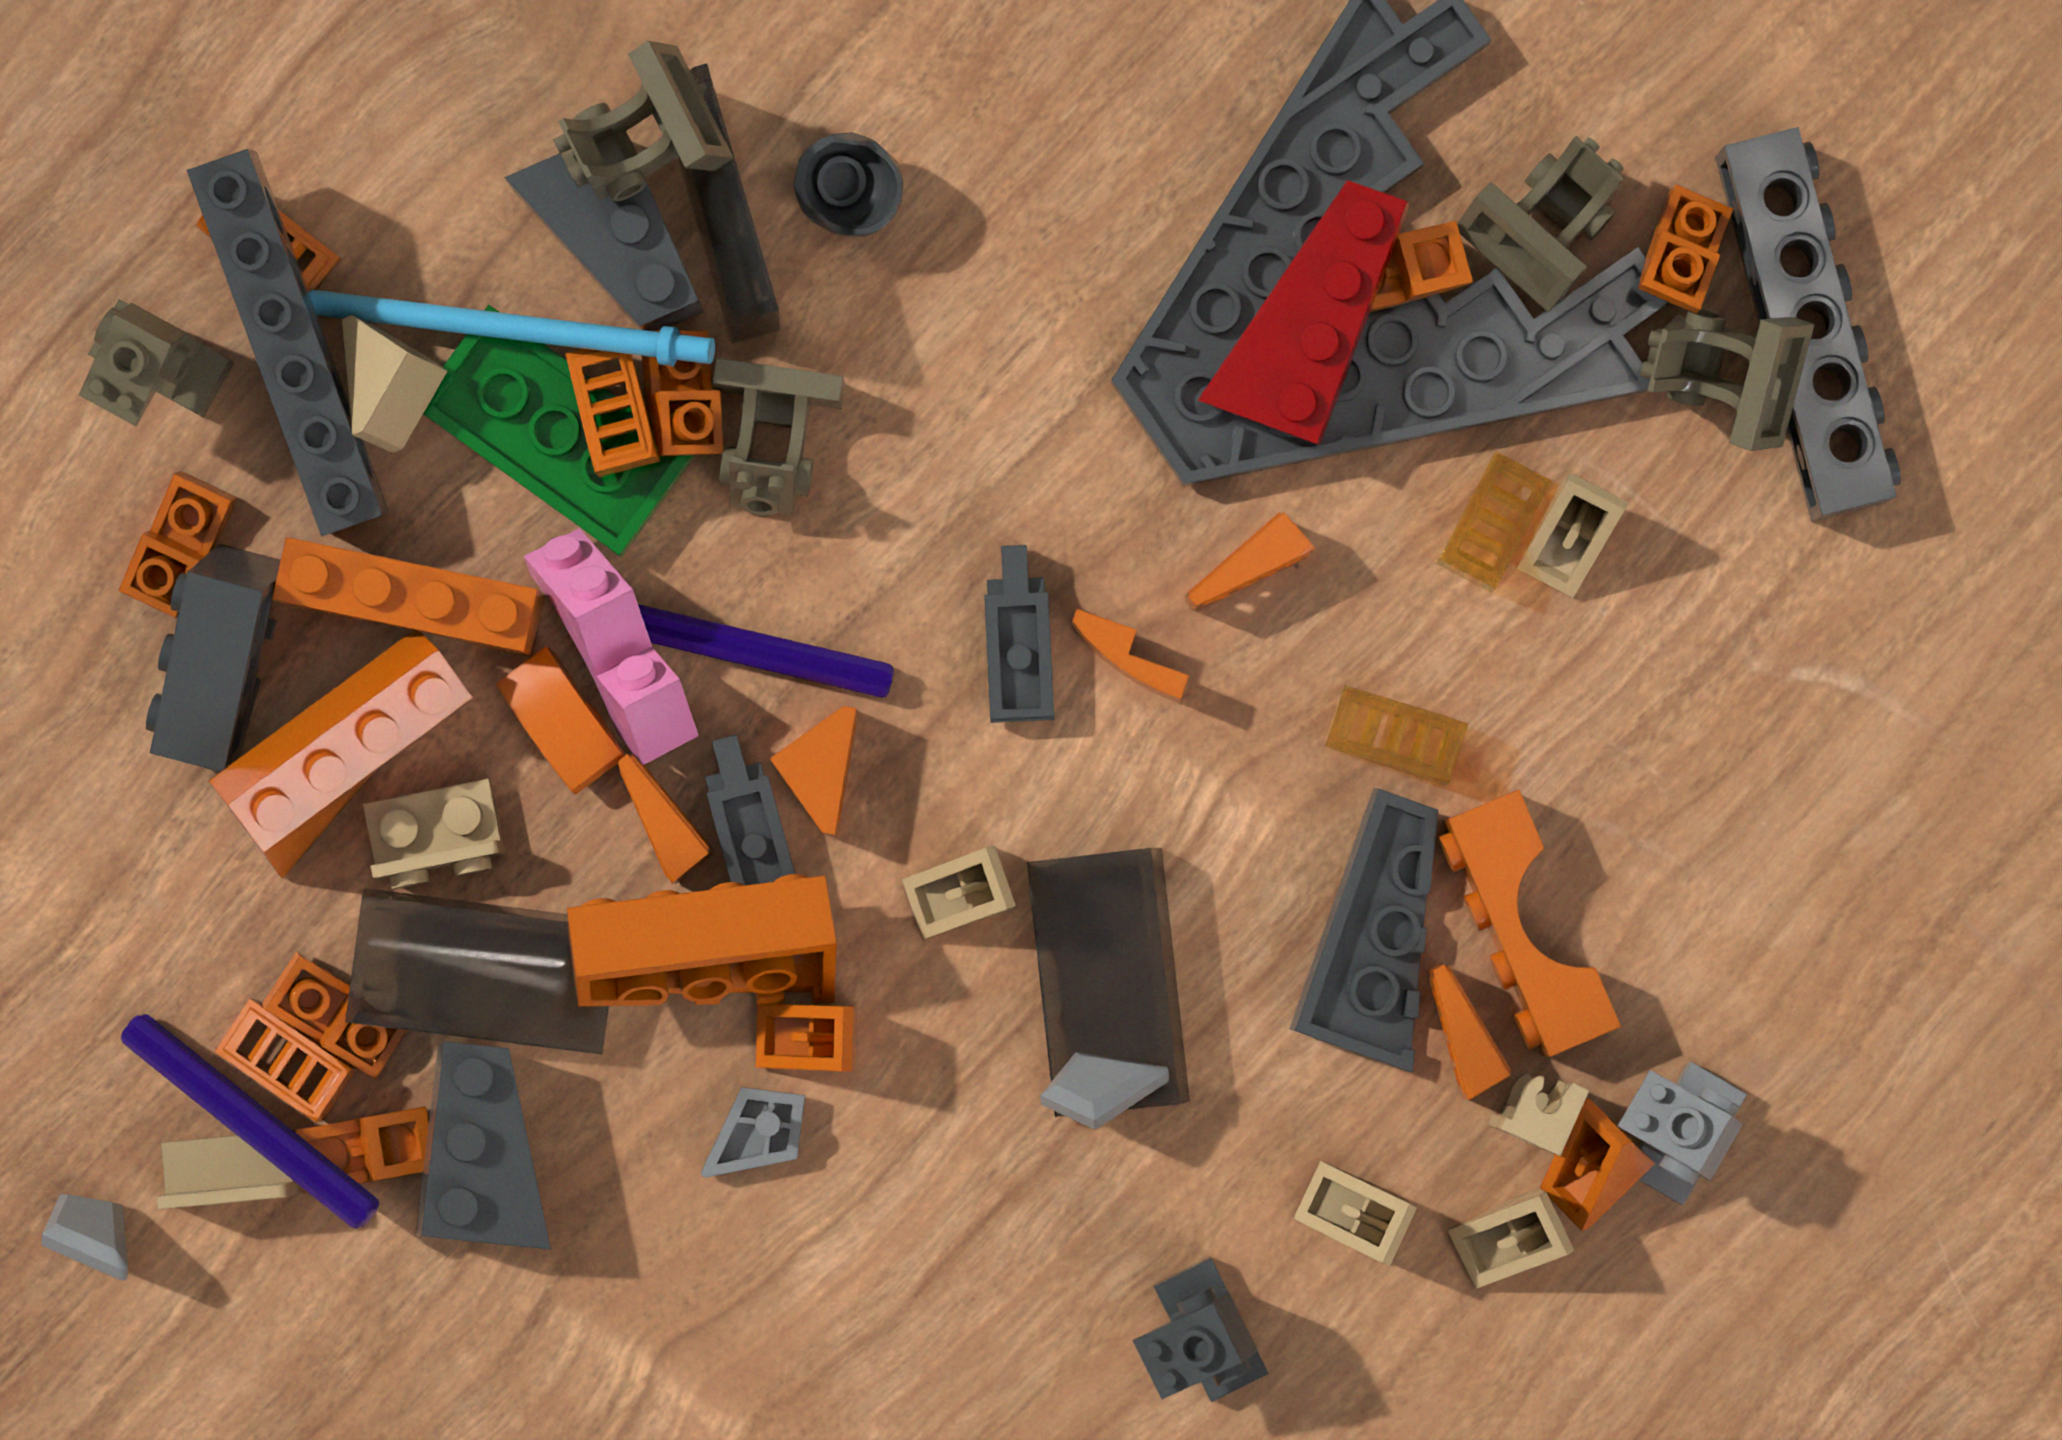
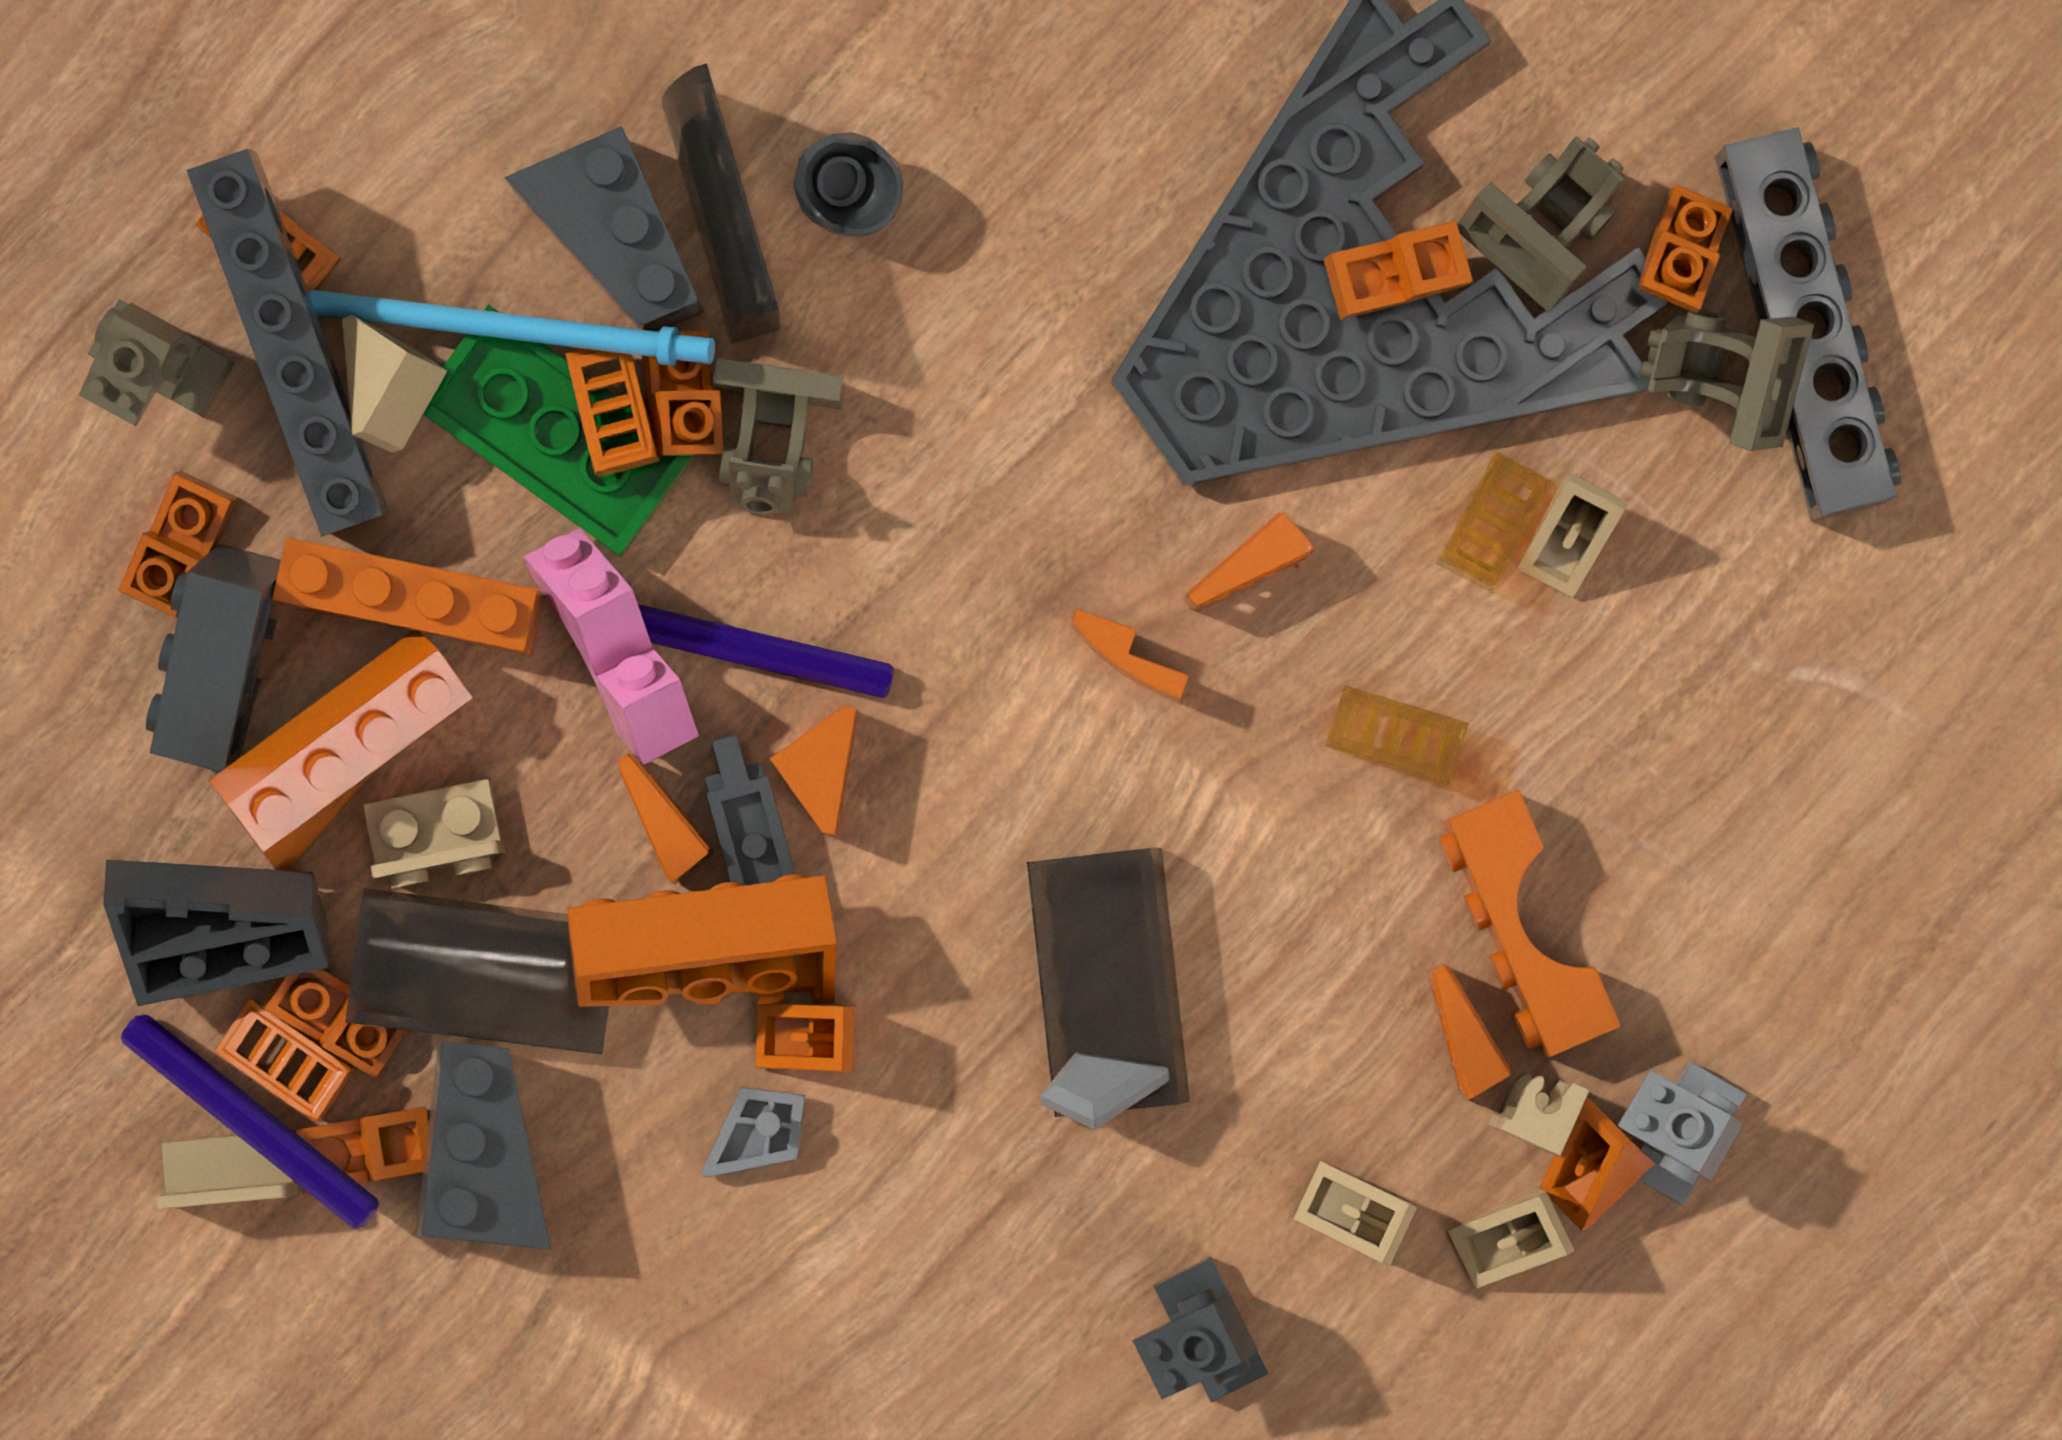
(89, 1233): light grey piece -> none
(211, 926): none -> dark grey wedge
(560, 720): orange slope -> none
(601, 150): dark tan tile -> none
(959, 892): tan slope -> none
(1018, 643): dark grey hinge -> none
(1308, 328): red wing -> none
(1370, 951): dark grey wing -> none

